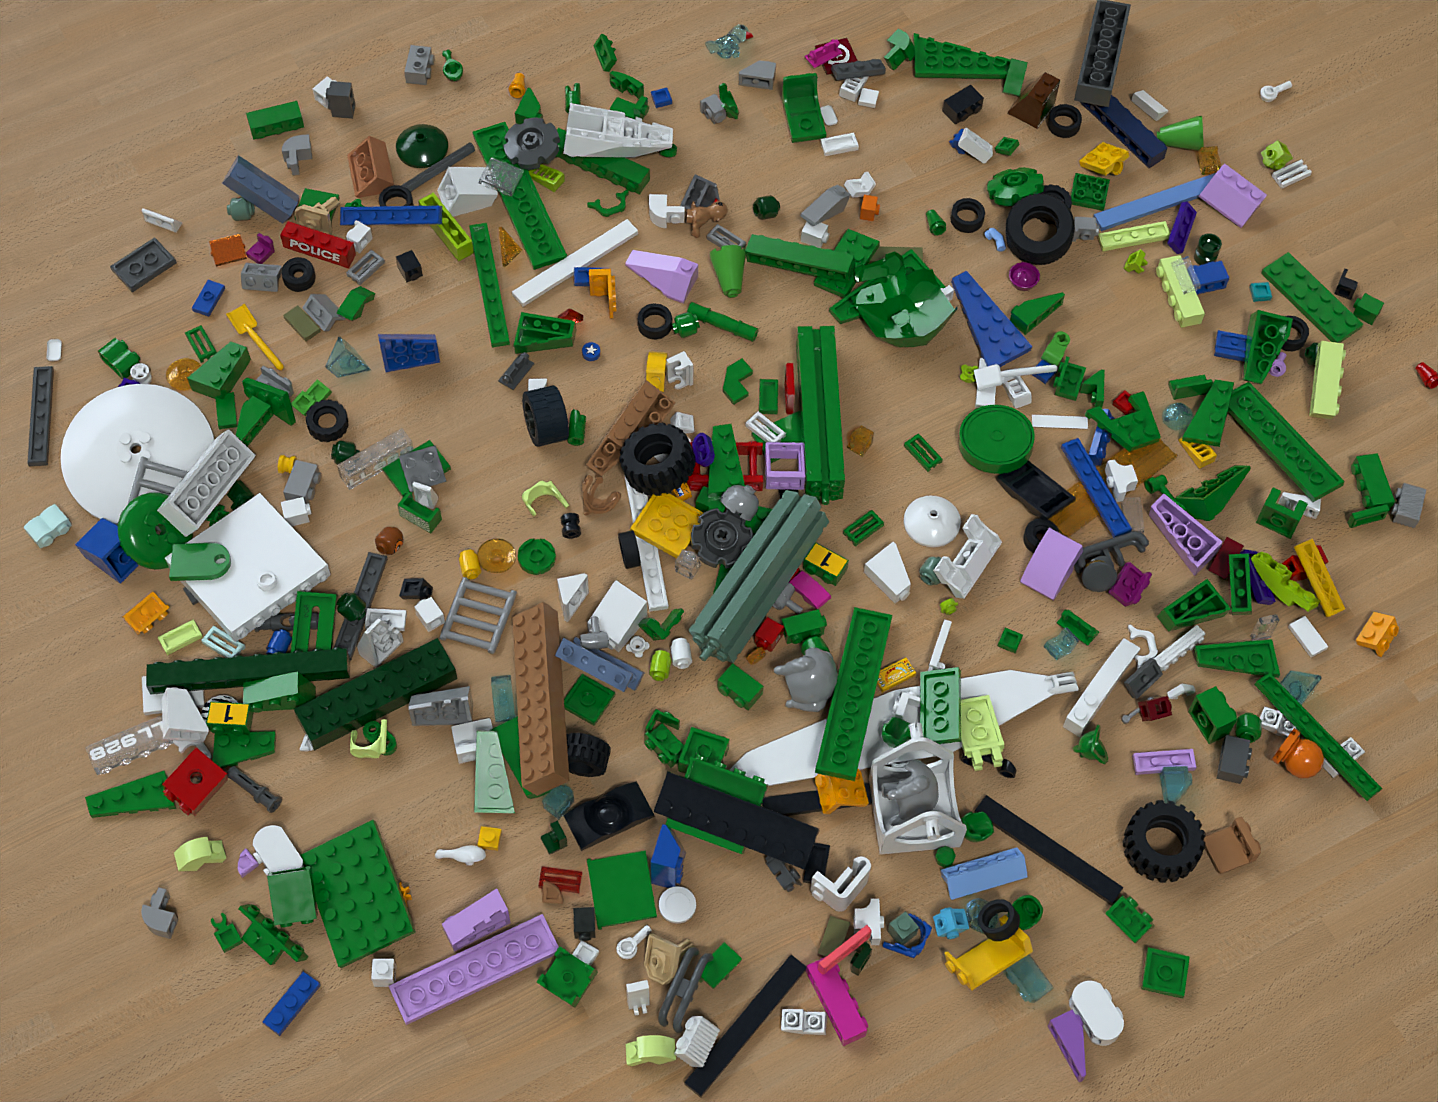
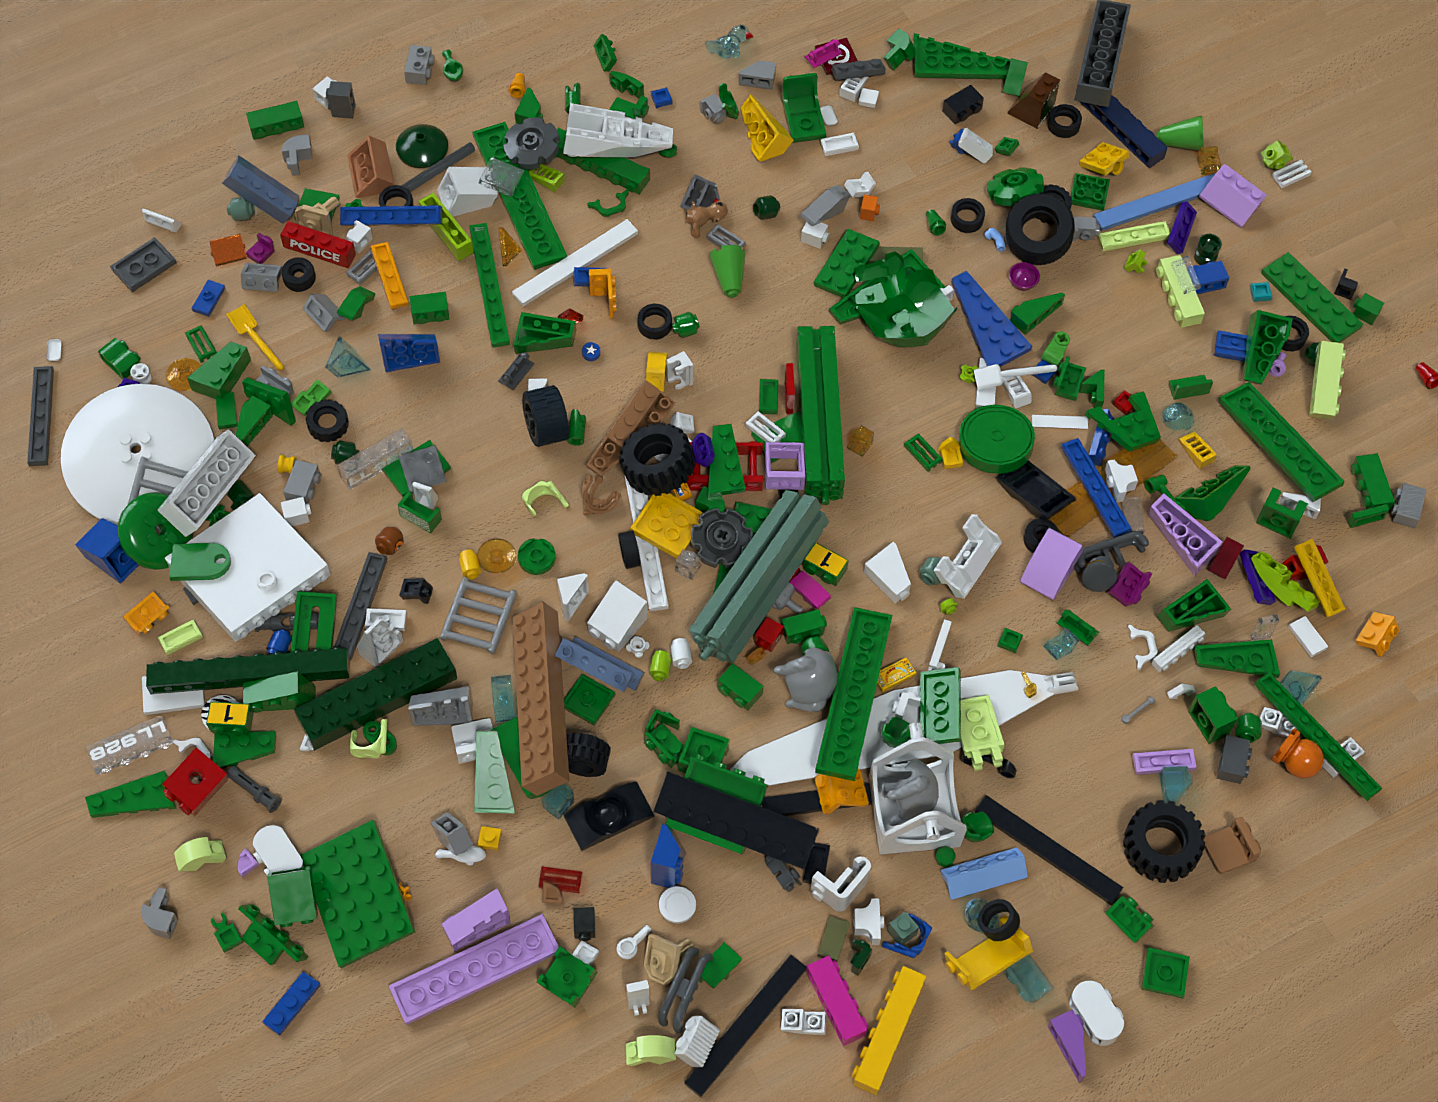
(47, 526): light aqua brick -> none
(181, 717): white slope -> none
(240, 646): light aqua tile -> none
(301, 323): olive tile -> none
(351, 607): dark green head -> none
(383, 972): white brick -> none
(389, 275): none -> light orange tile
(409, 266): black brick -> none
(429, 308): none -> green brick
(429, 614): white brick -> none
(452, 834): none -> light grey brick
(555, 839): dark green bracket -> none
(570, 525): black wheel -> none
(596, 639): light grey piece -> none
(621, 889): green piece -> none
(657, 632): green bracket -> none
(662, 214): white brick -> none
(668, 273): lavender wedge -> none
(724, 322): green piece -> none
(734, 375): green tile -> none
(741, 500): light grey cylinder -> none
(766, 133): none -> yellow wedge
(800, 258): green brick -> none
(844, 950): coral tile -> none
(852, 537): green tile -> none
(889, 1030): none -> yellow brick
(928, 529): white dish -> none
(950, 453): none -> yellow tile
(950, 922): medium azure brick -> none
(1029, 911): green hair -> none
(1030, 689): none -> clear yellow hand
(1092, 747): green helmet -> none
(1100, 687): white slope -> none
(1143, 678): dark grey plate -> none
(1149, 105): white slope -> none
(1155, 708): dark red brick -> none
(1211, 416): green wing -> none
(1240, 584): green brick -> none
(1270, 93): white plate -> none

